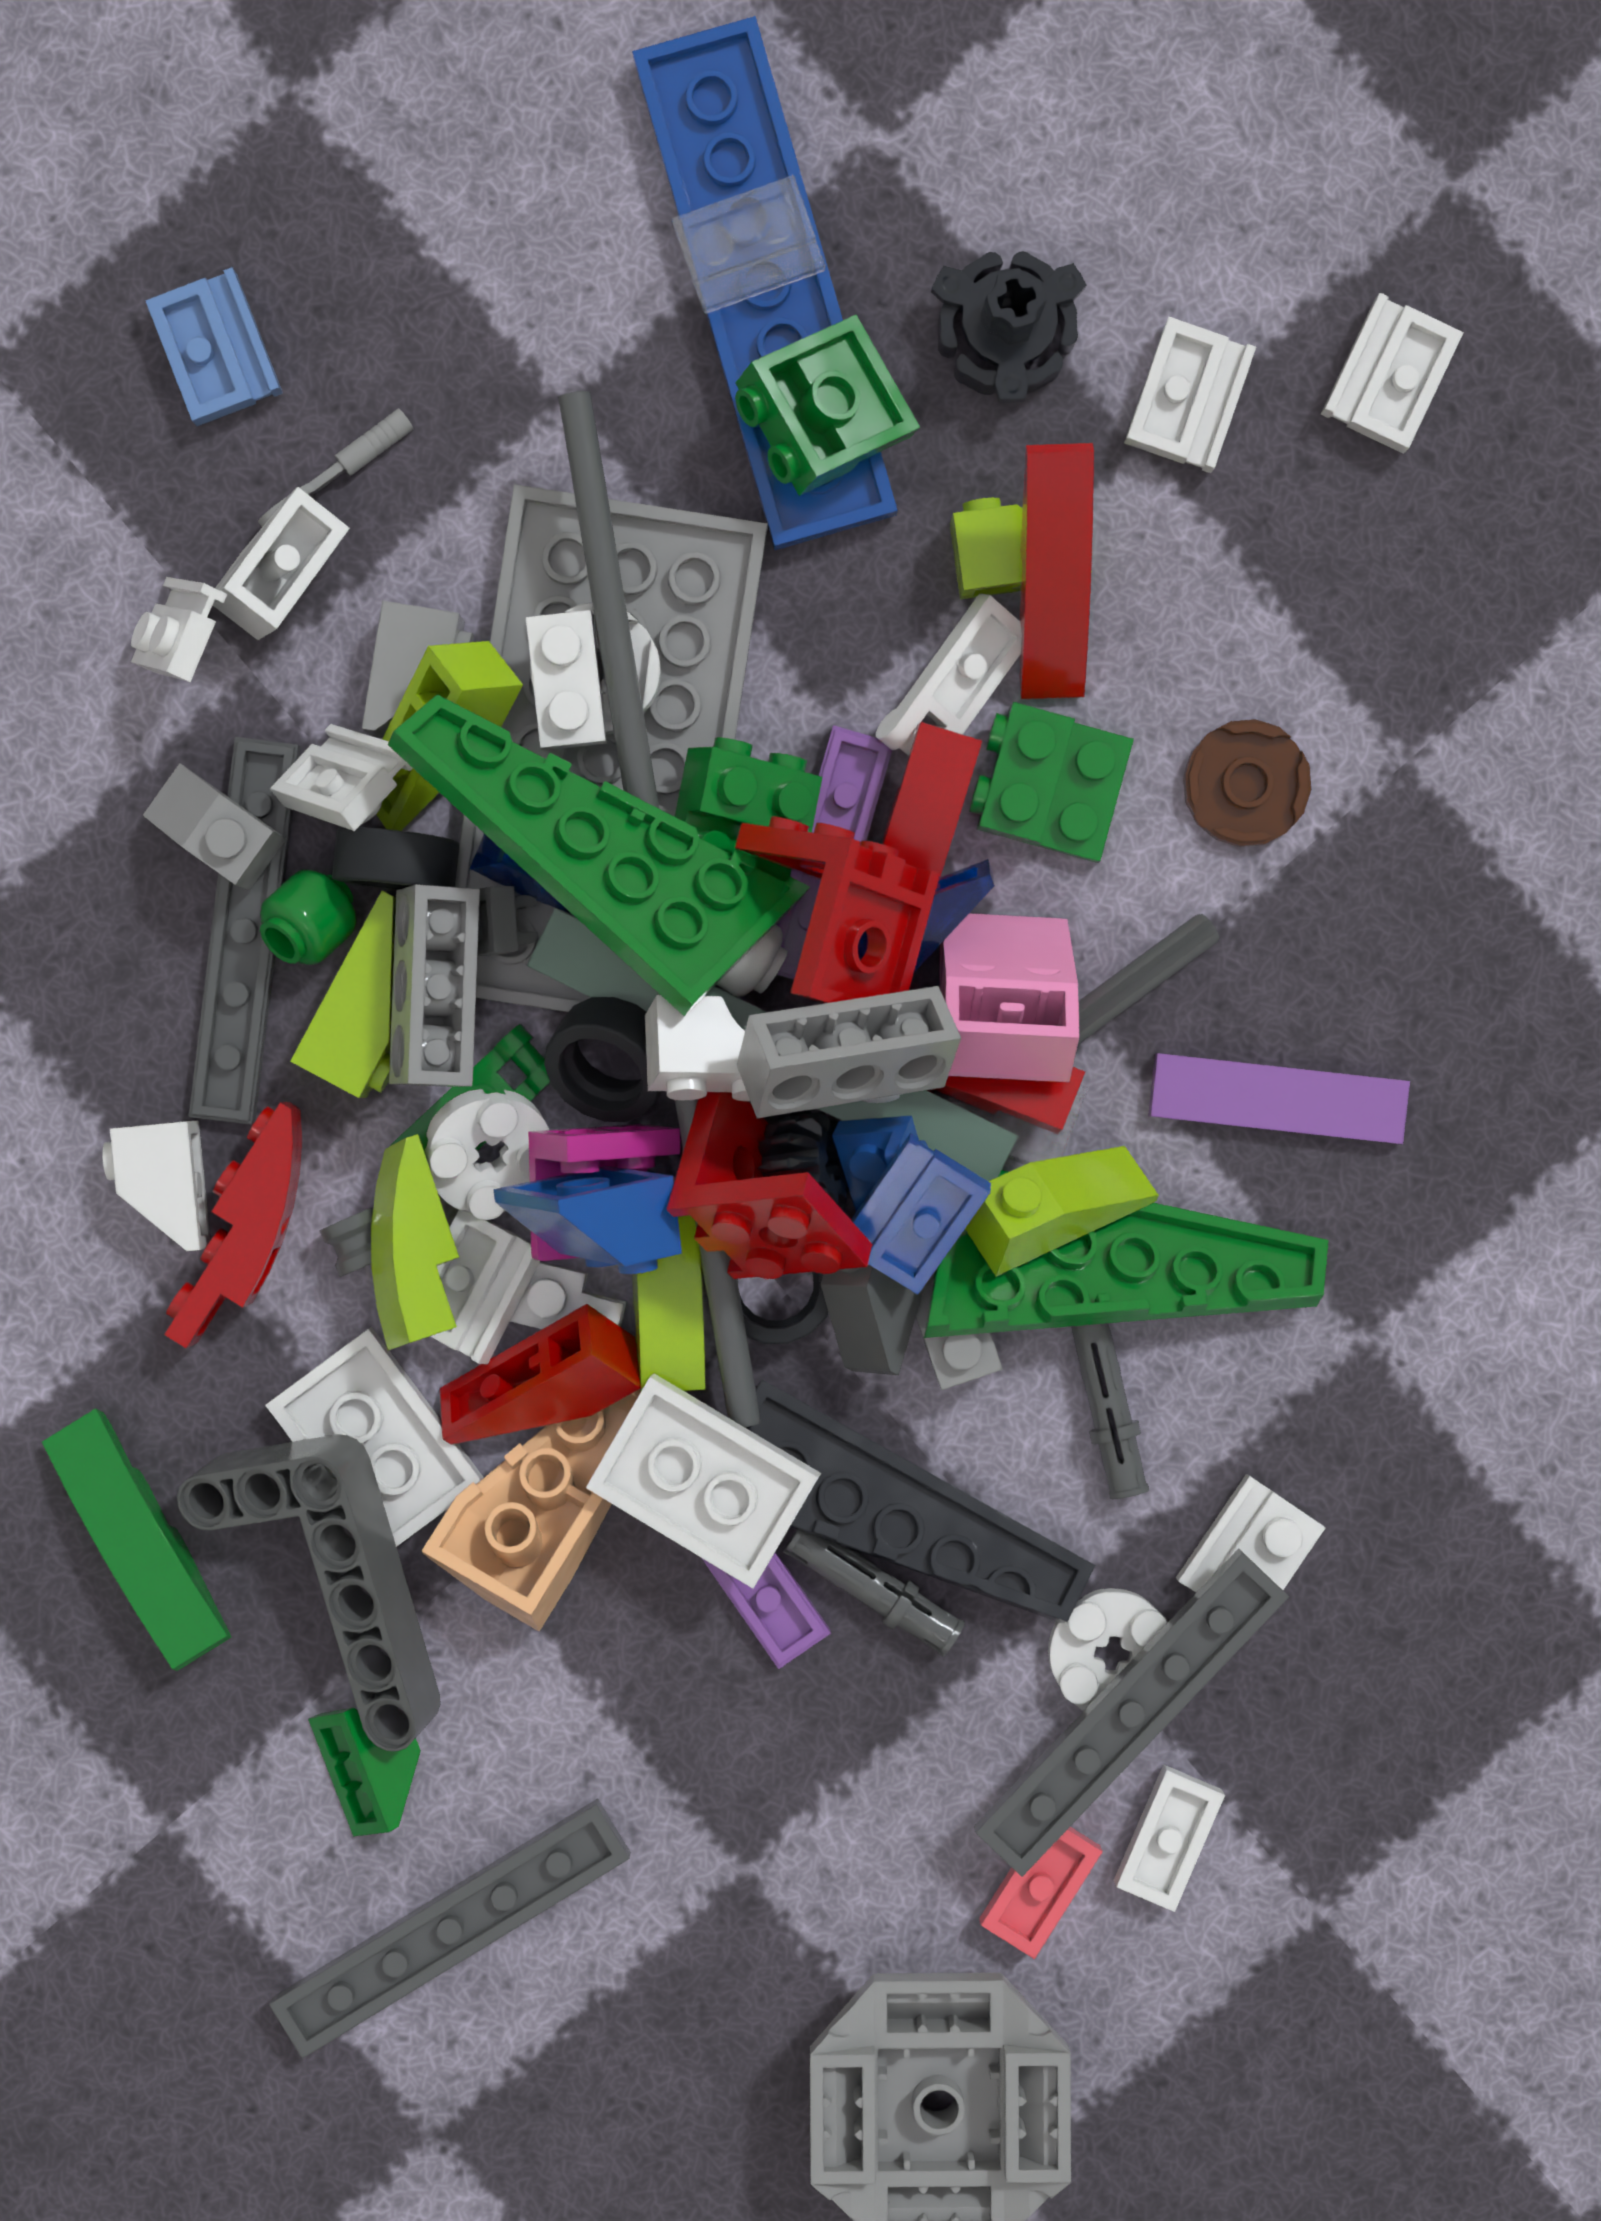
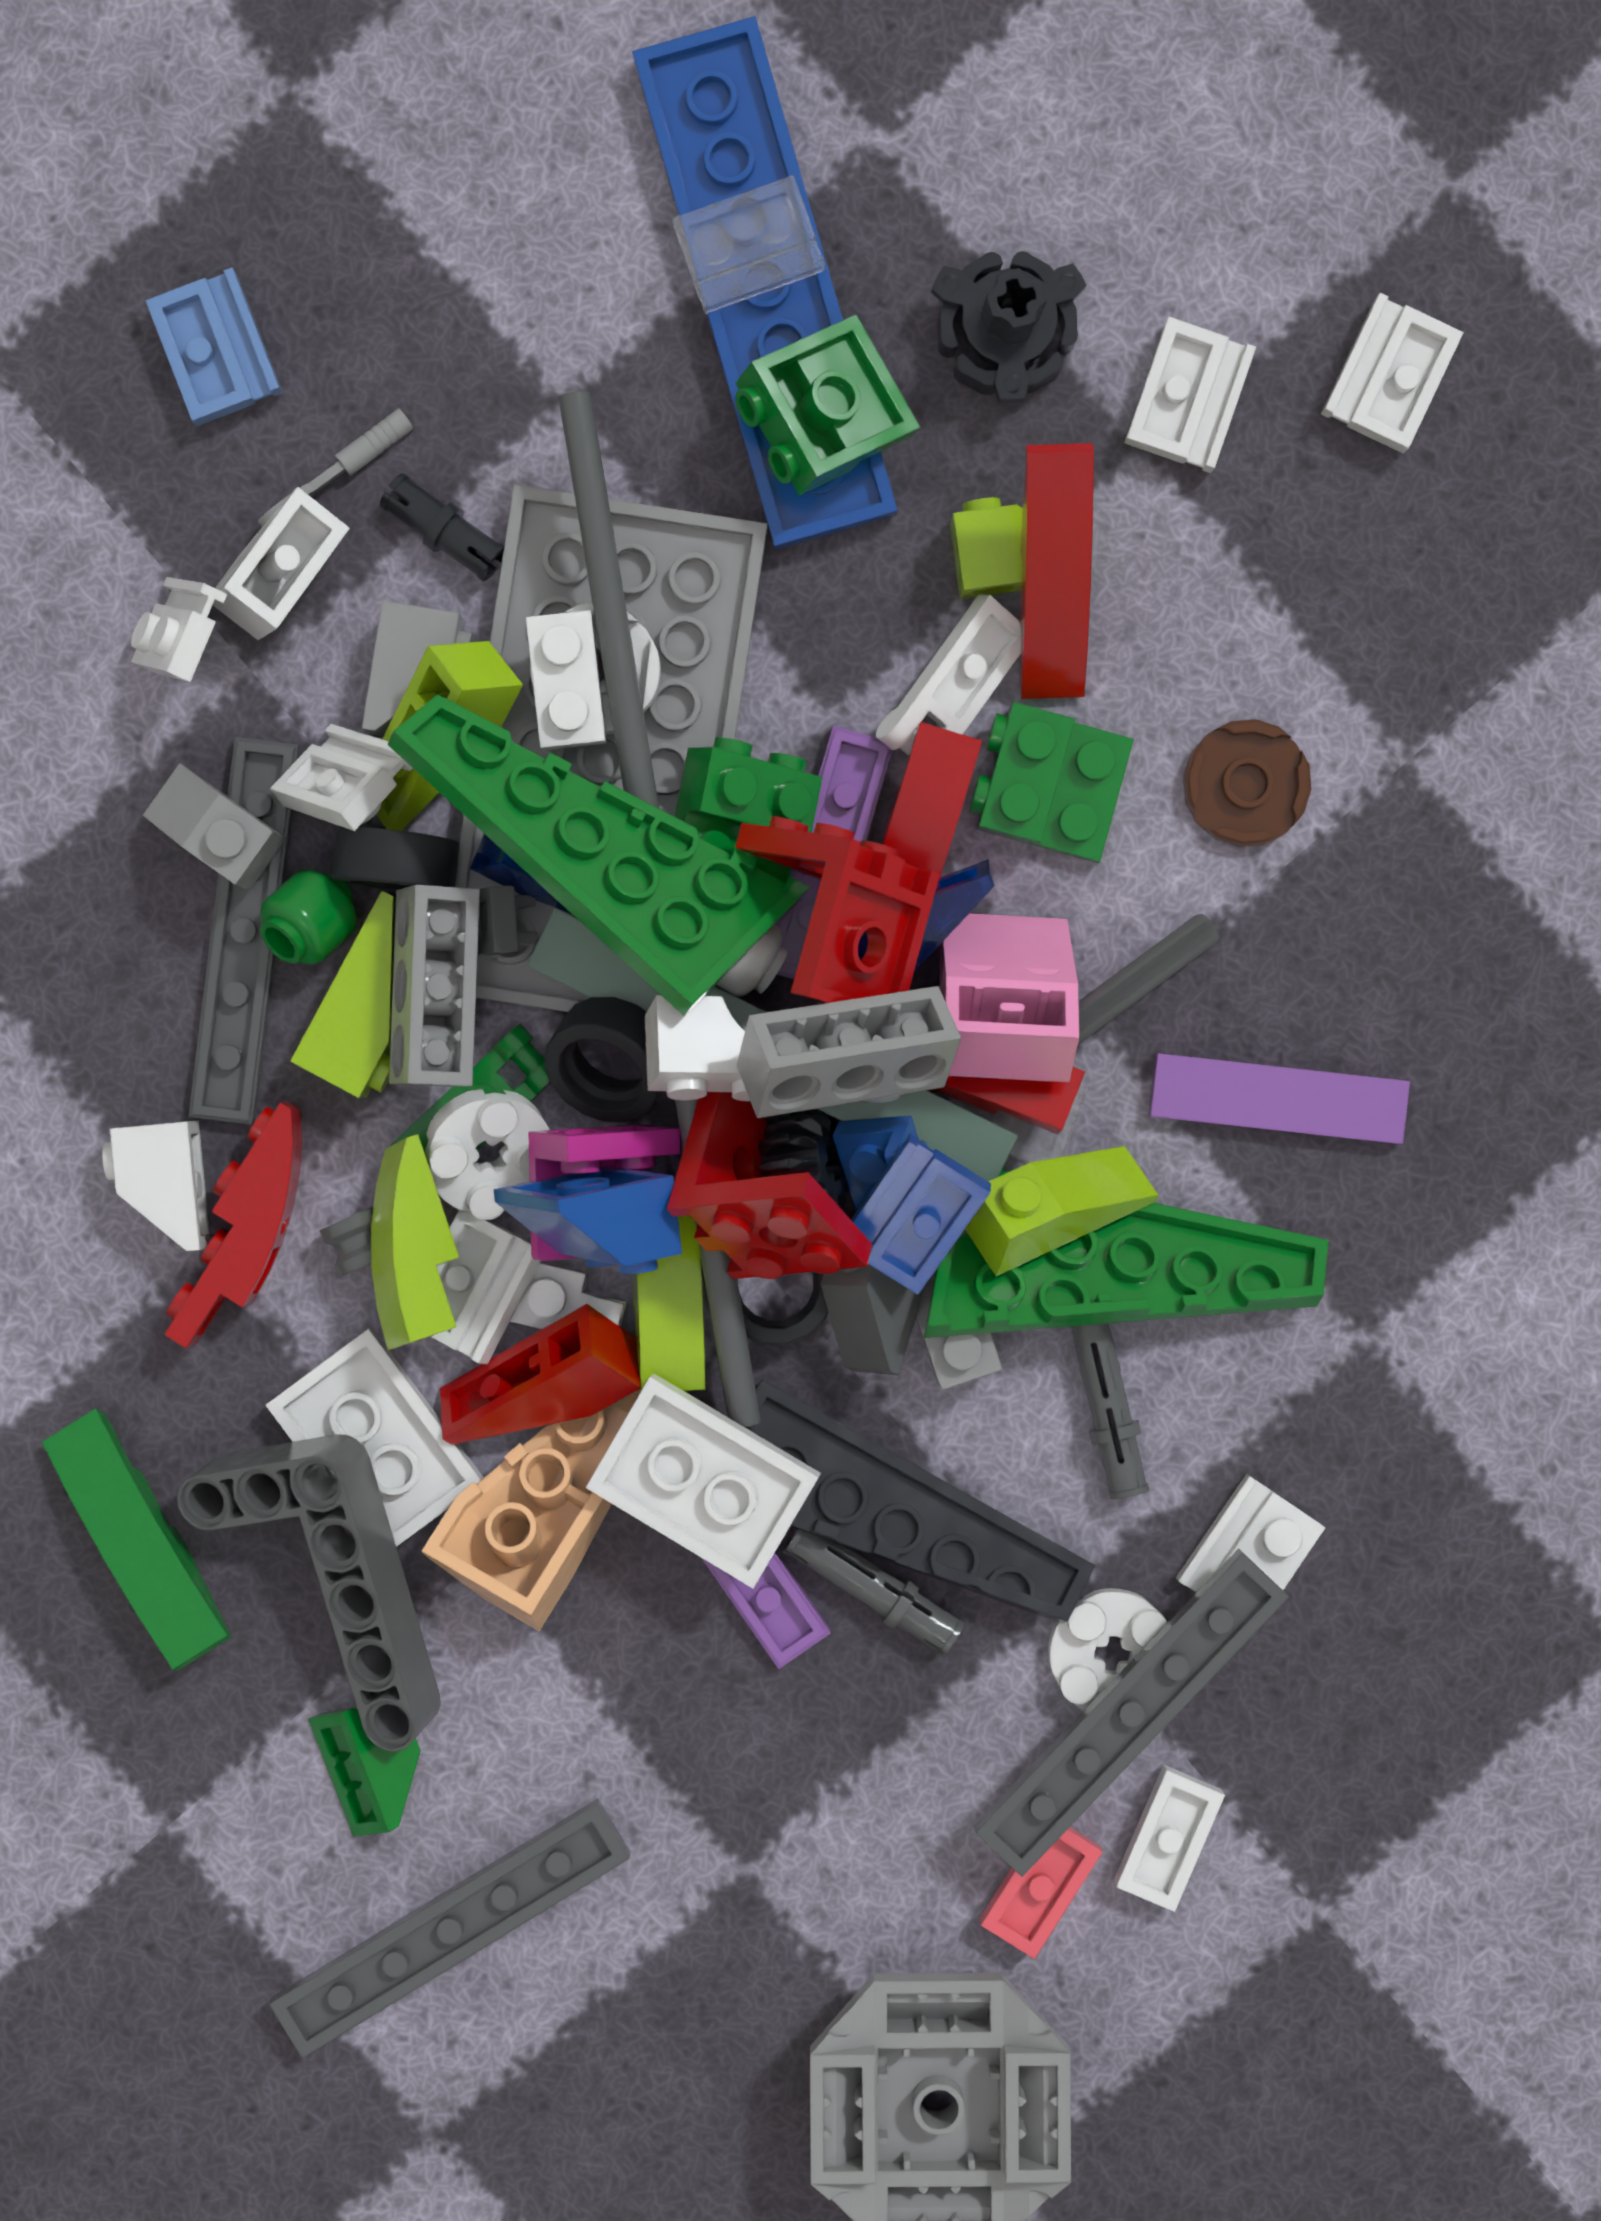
(442, 527): none -> black pin

